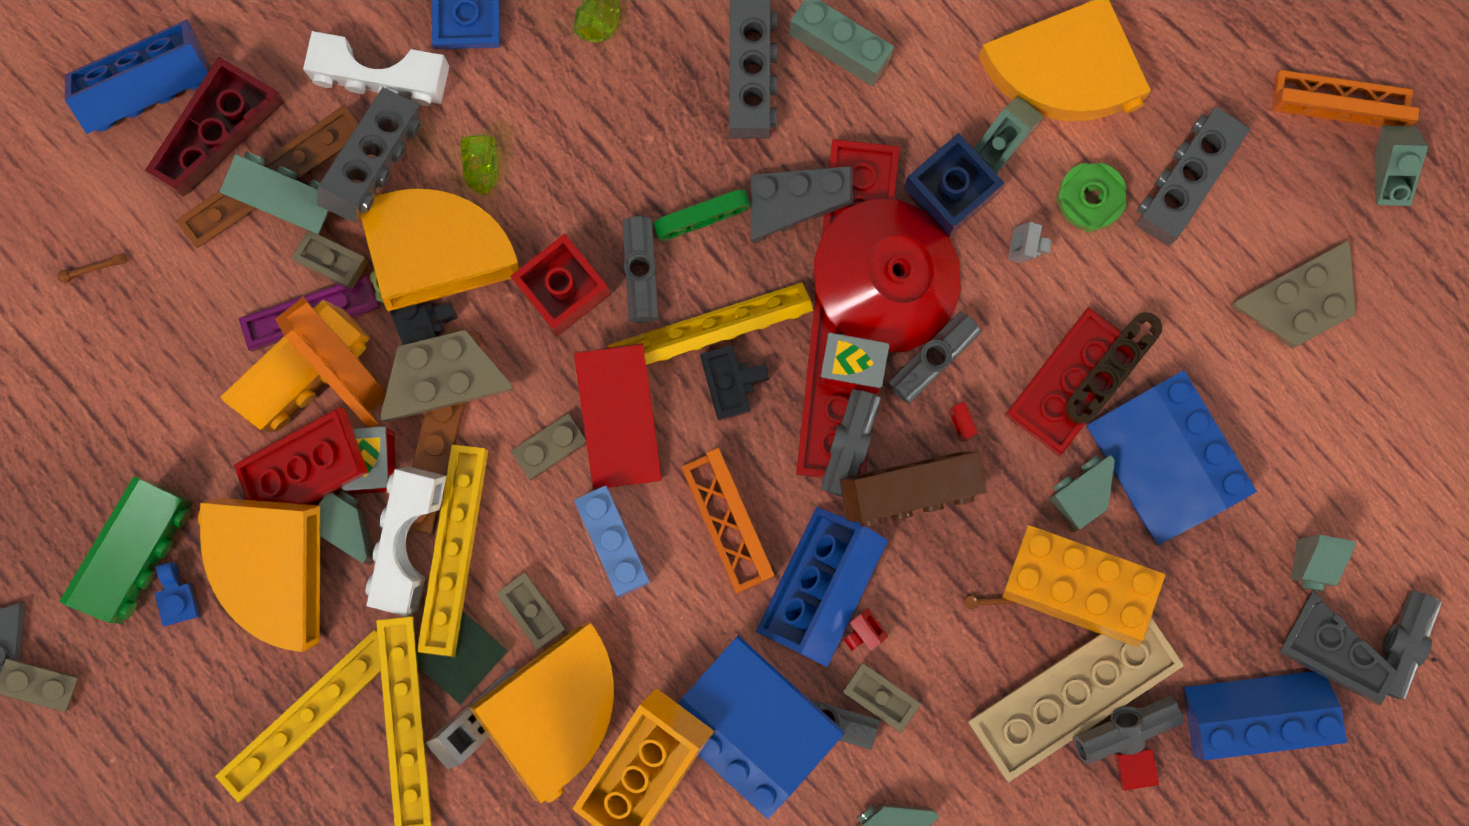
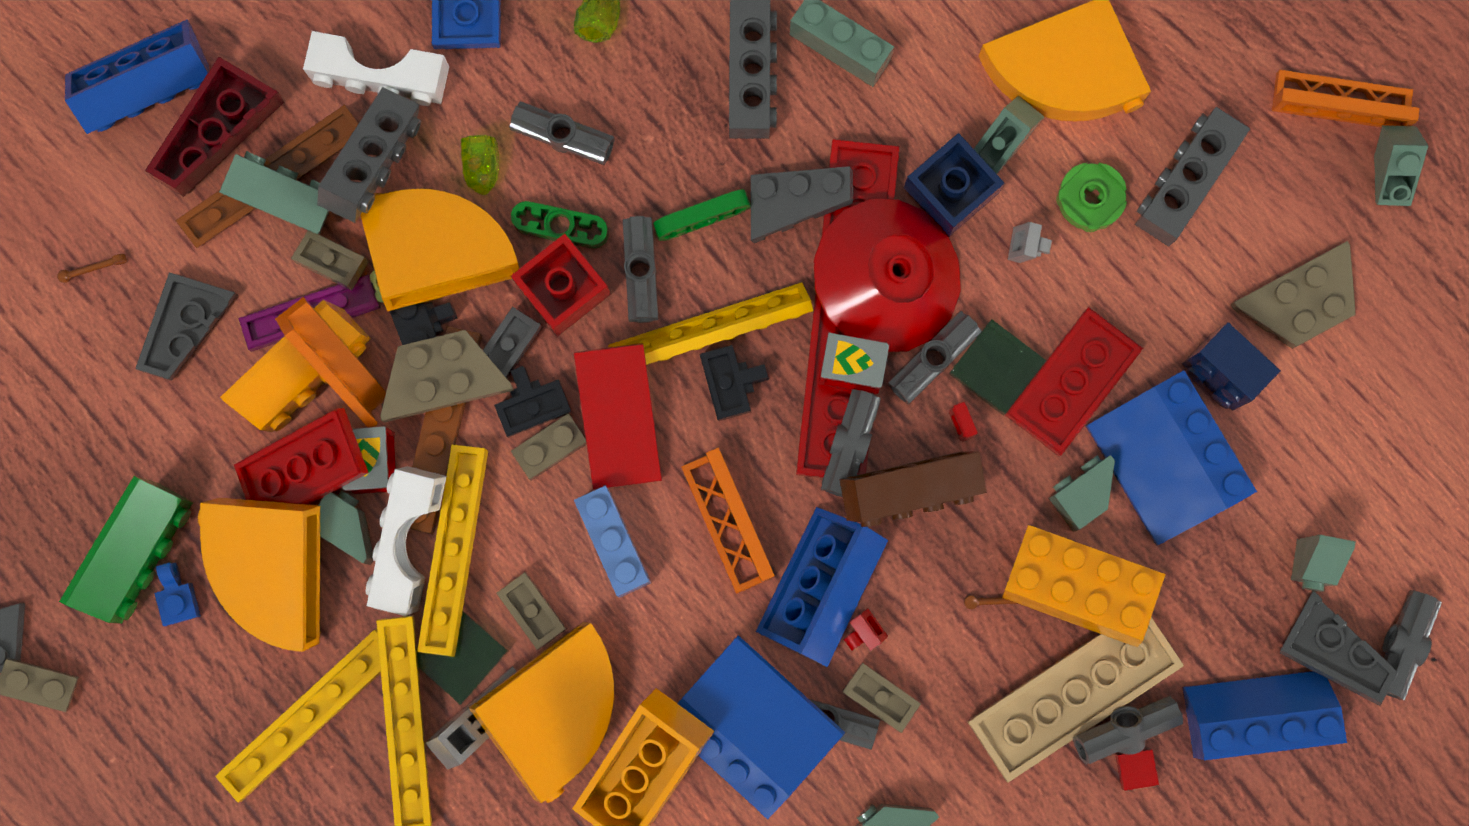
(180, 324): none -> dark grey wing
(511, 340): none -> dark grey plate
(531, 404): none -> black hinge
(537, 210): none -> green beam
(543, 124): none -> dark grey piece
(997, 367): none -> clear green tile
(1116, 371): dark brown beam -> none
(1230, 367): none -> dark blue brick

